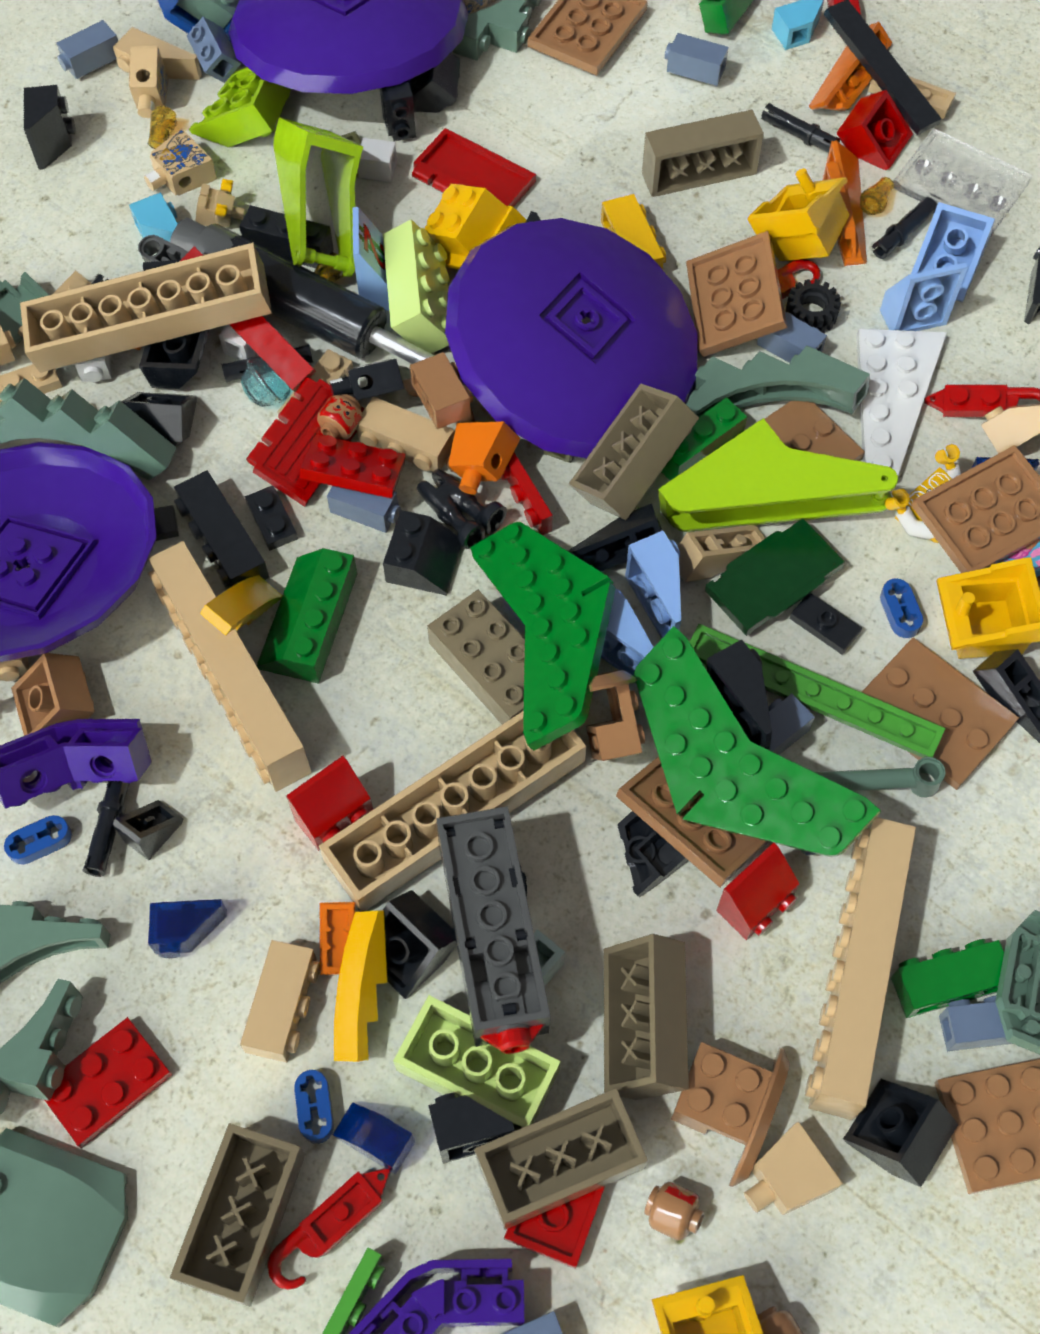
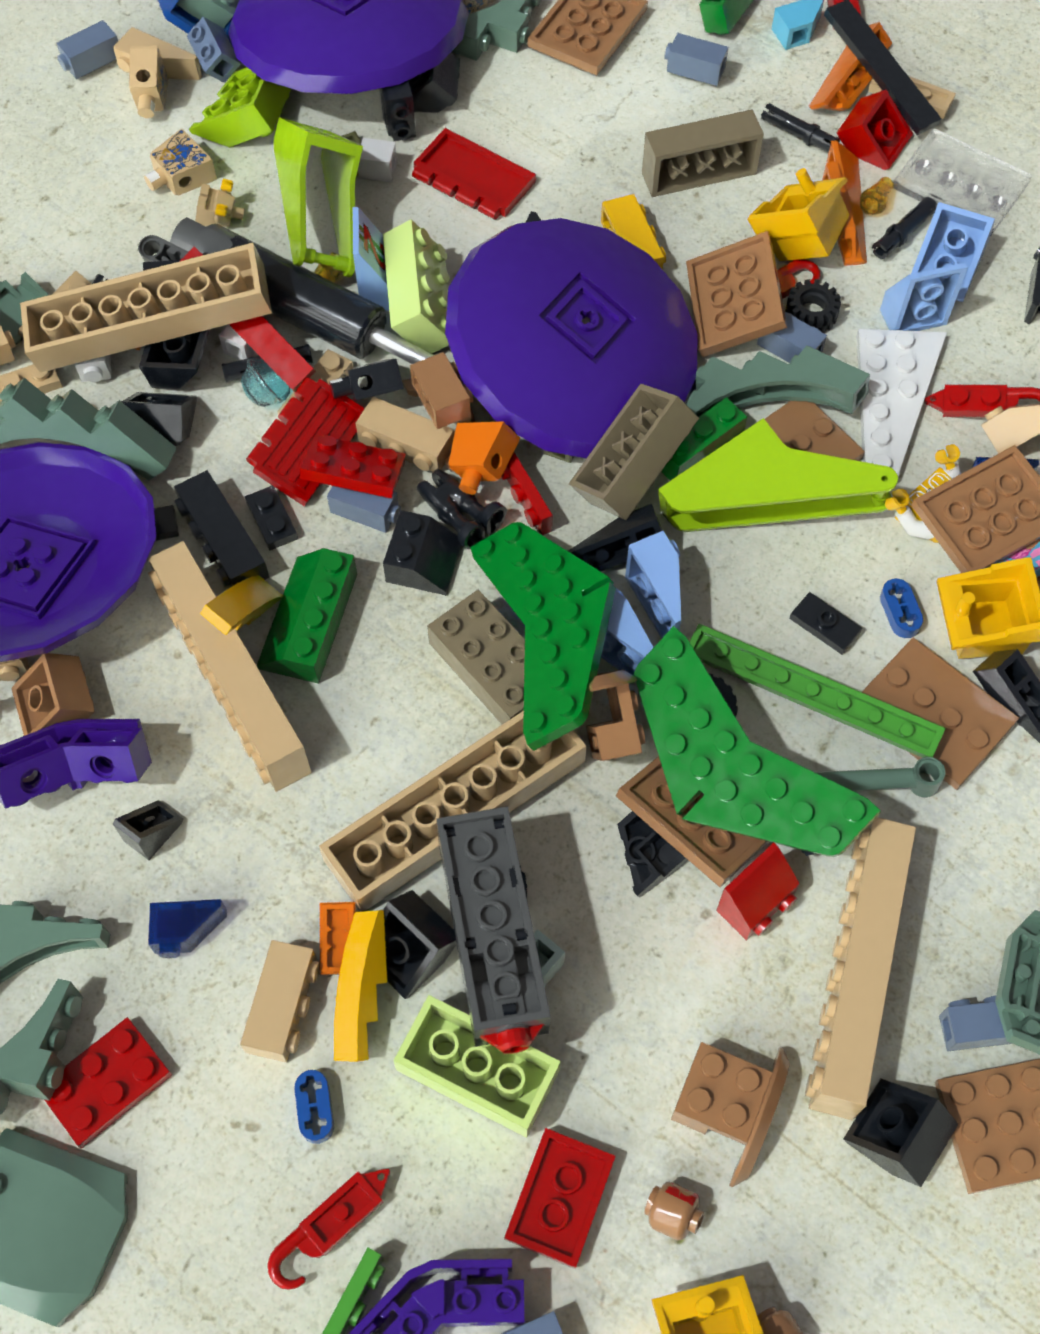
(37, 839): blue beam -> none
(47, 123): black slope -> none
(105, 832): black pin -> none
(154, 216): medium azure slope -> none
(162, 124): clear yellow cone -> none
(238, 1215): dark tan brick -> none
(270, 231): black brick -> none
(329, 802): red slope -> none
(340, 416): medium nougat head -> none
(375, 1137): clear blue slope -> none
(464, 1125): black slope -> none
(467, 219): yellow piece -> none
(560, 1158): dark tan brick -> none
(645, 1017): dark tan brick -> none
(710, 551): tan slope -> none
(741, 682): black slope -> none
(774, 576): dark green piece -> none
(788, 722): sand blue brick -> none
(791, 1174): tan torso -> none
(948, 977): green brick -> none

